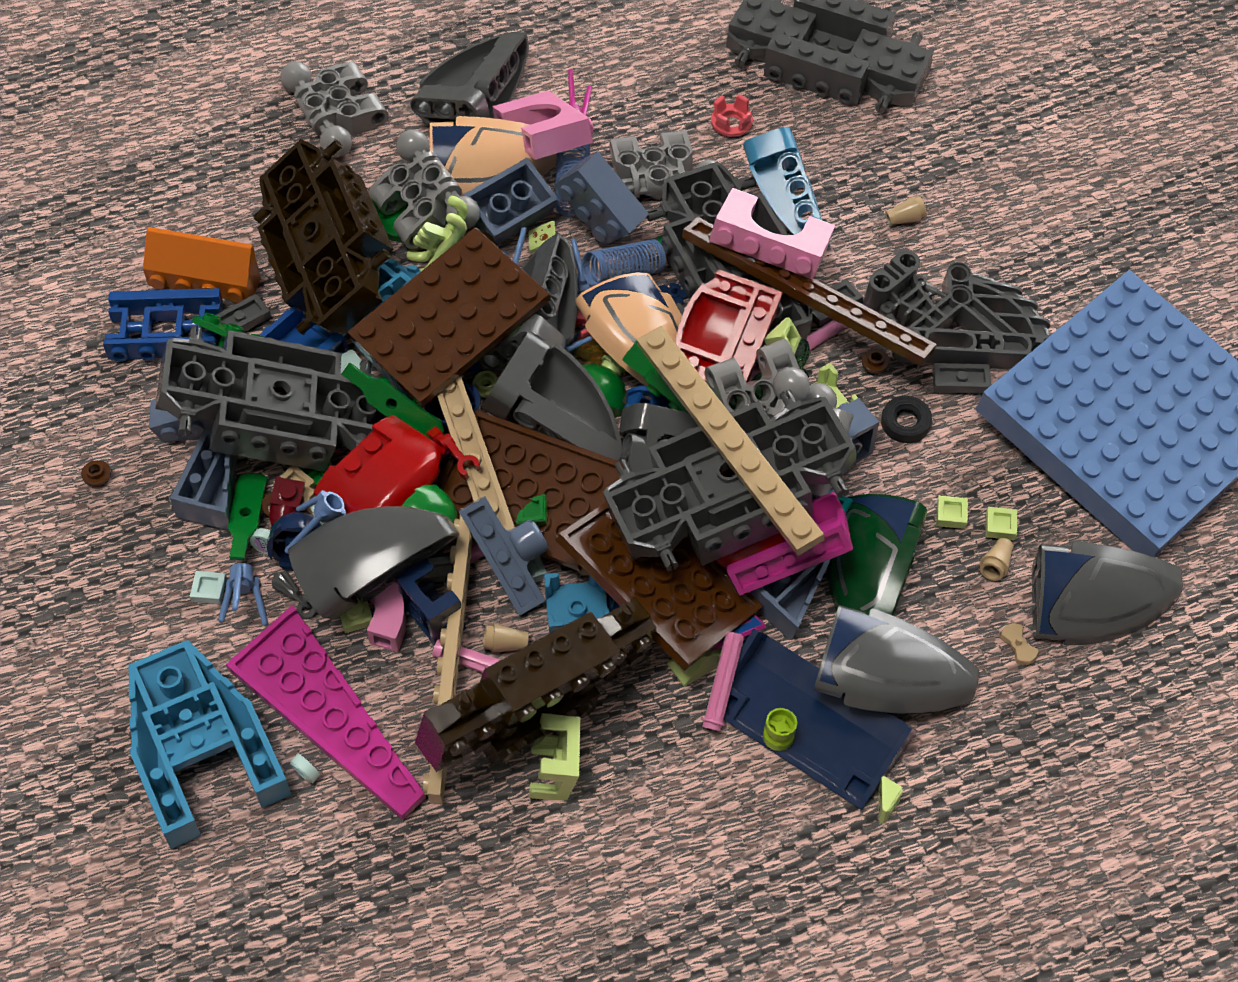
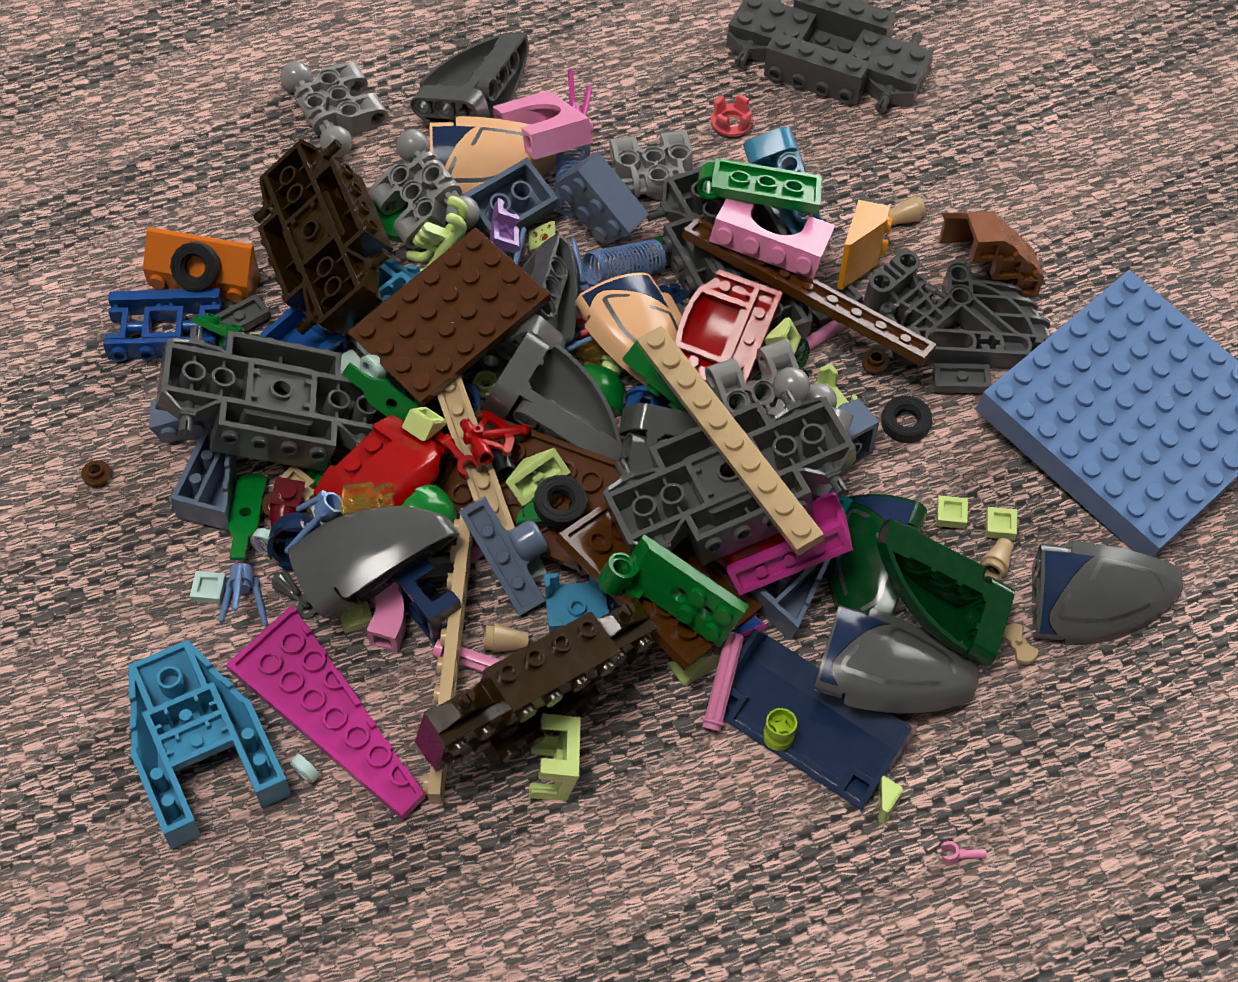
(180, 272): none -> black tyre
(366, 496): none -> clear yellow plate
(371, 366): none -> light aqua tile
(423, 423): none -> yellowish green slope
(483, 439): none -> red piece
(502, 464): none -> black hinge
(504, 228): none -> medium lavender slope
(533, 471): none -> yellowish green slope
(563, 484): none -> black tyre
(658, 574): none -> green hinge
(760, 185): none -> green hinge
(864, 241): none -> light orange slope
(946, 592): none -> dark green panel
(960, 853): none -> bright pink hand
(998, 243): none -> dark orange panel

